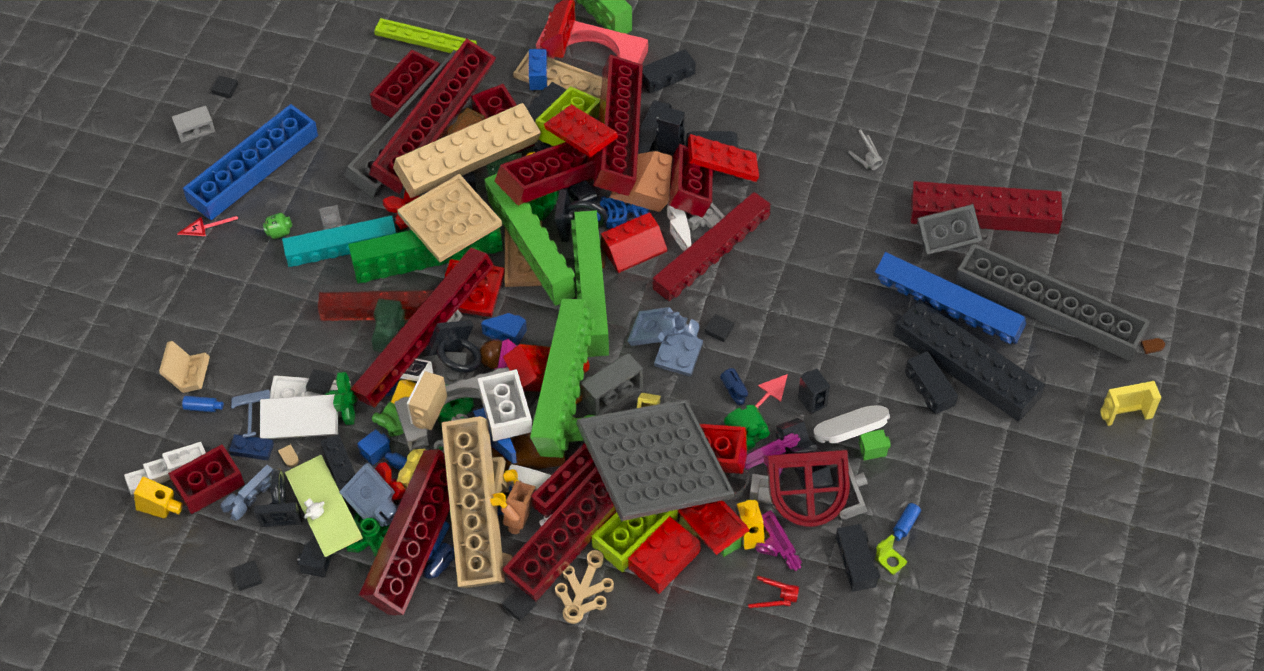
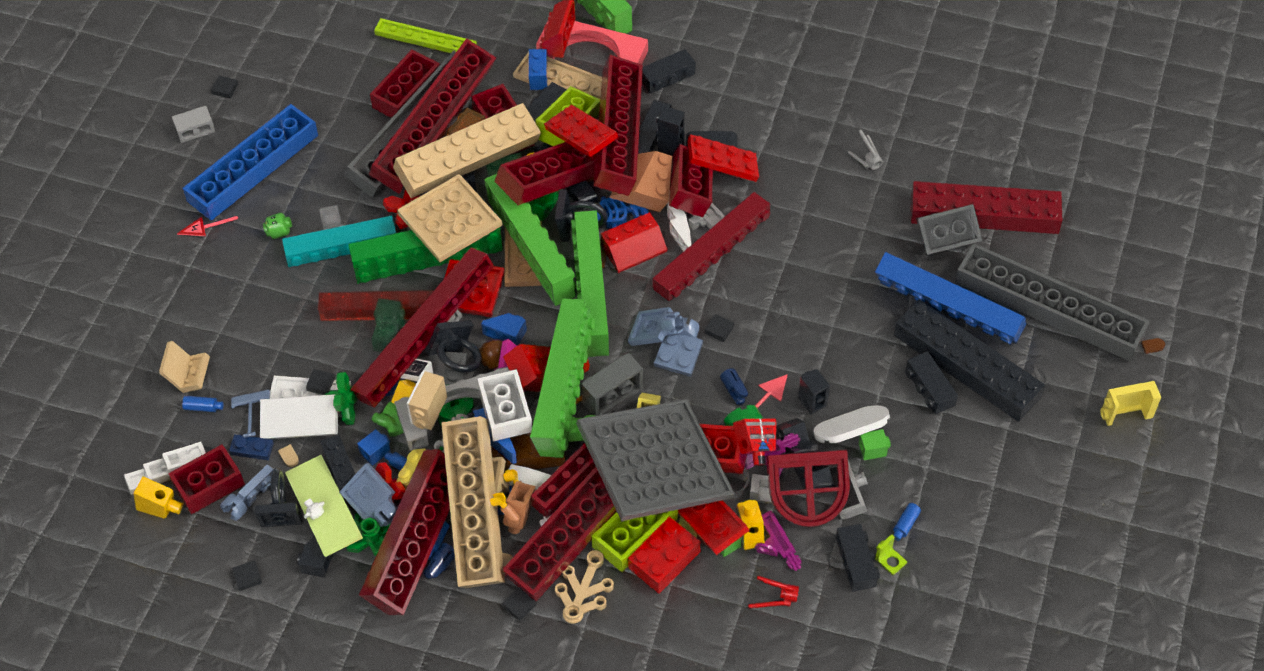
(756, 438): none -> red torso

